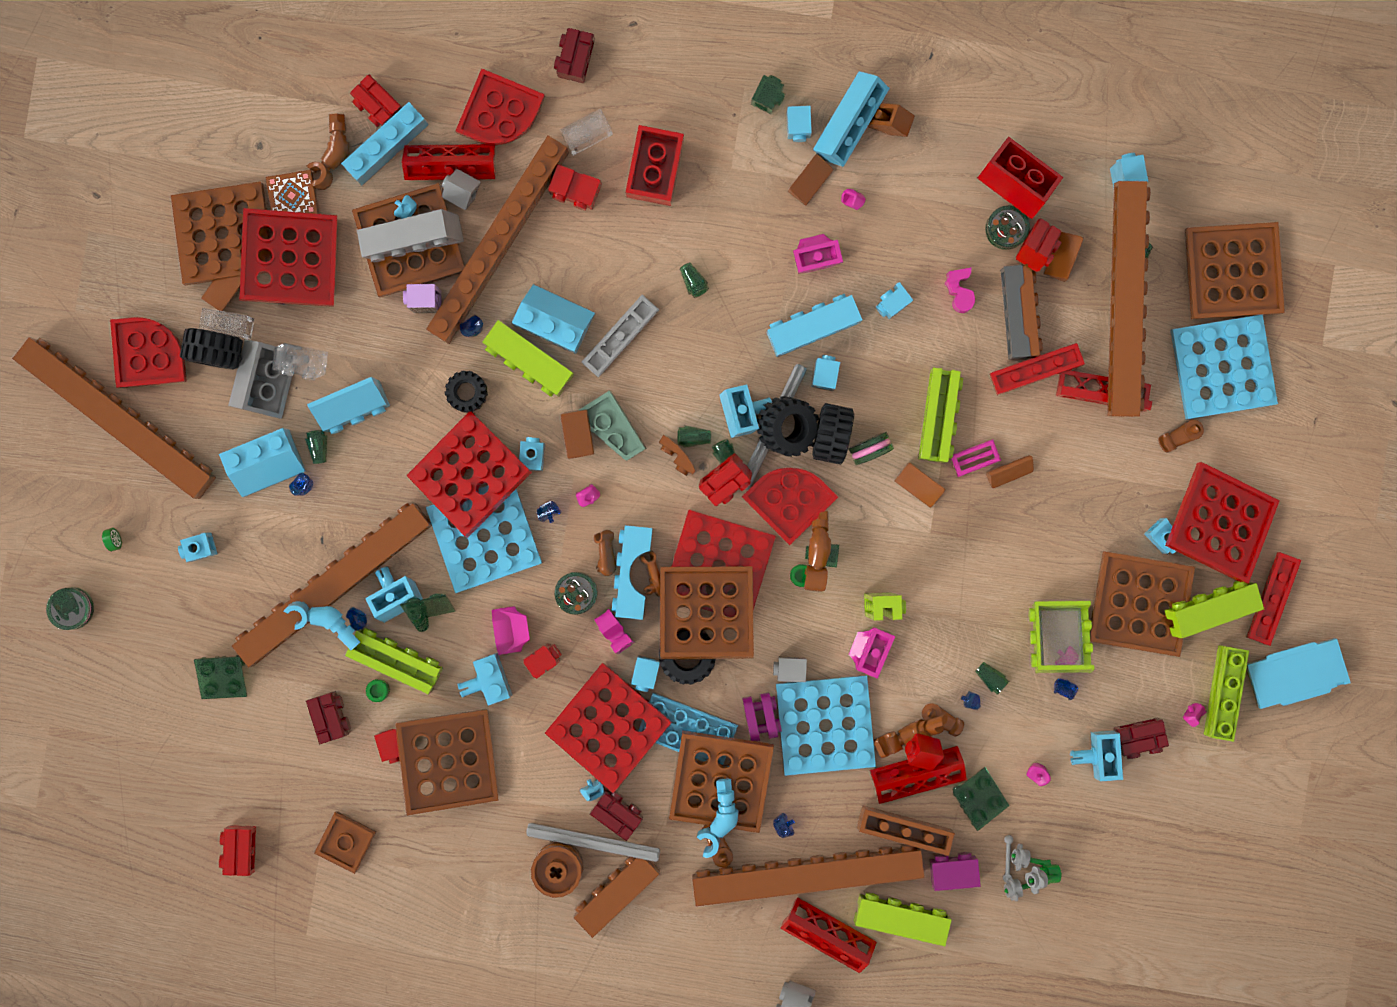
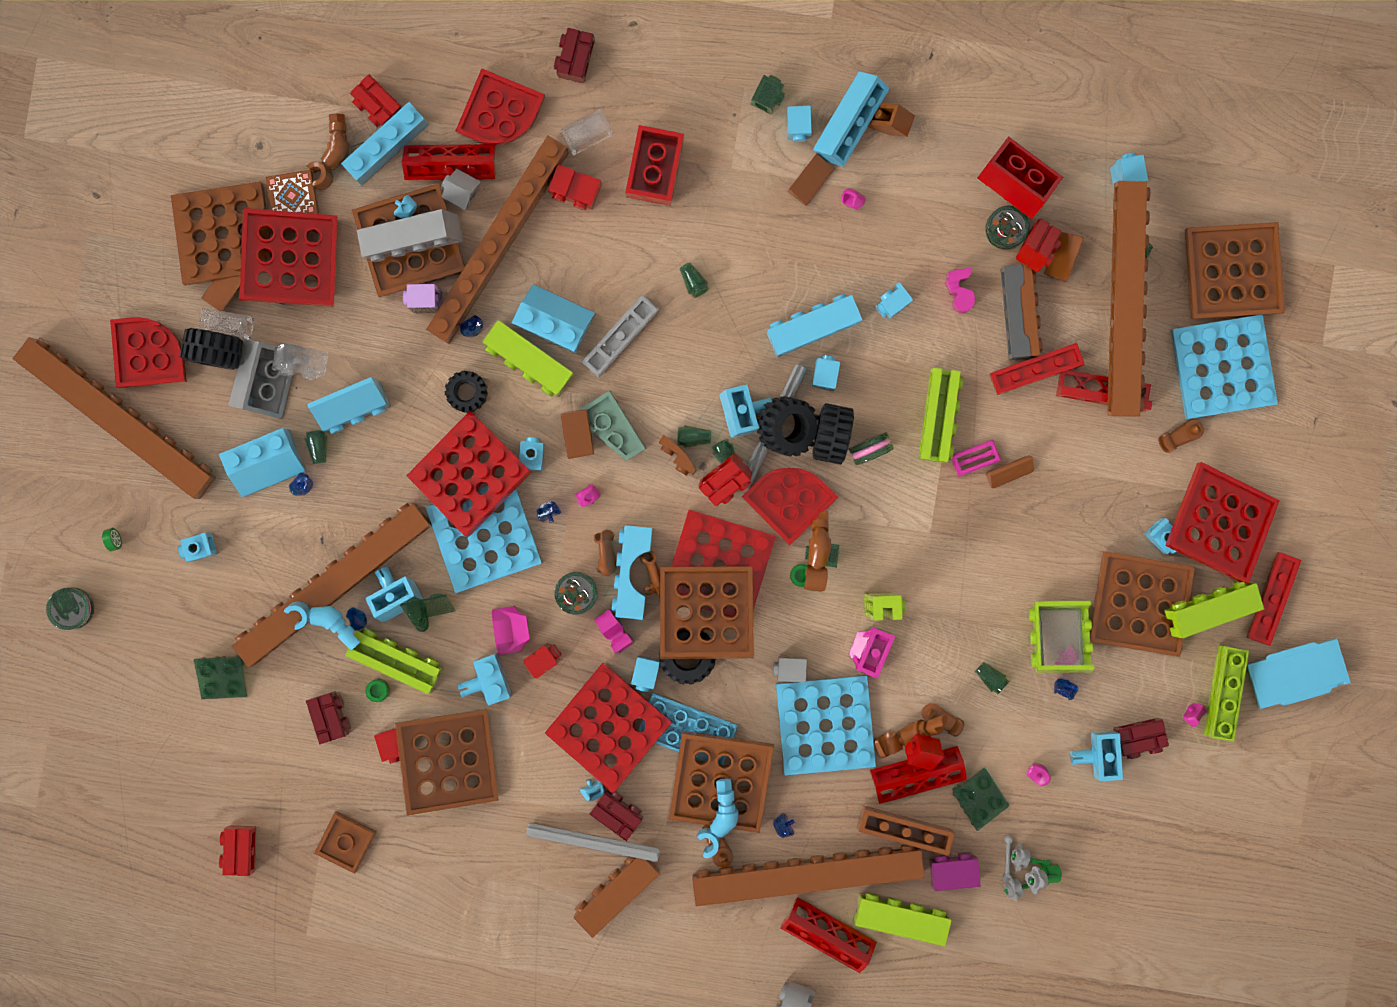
(556, 883): dark orange wheel -> none
(766, 704): magenta brick -> none
(817, 254): dark pink slope -> none
(919, 485): dark orange slope -> none
(971, 700): clear blue piece -> none

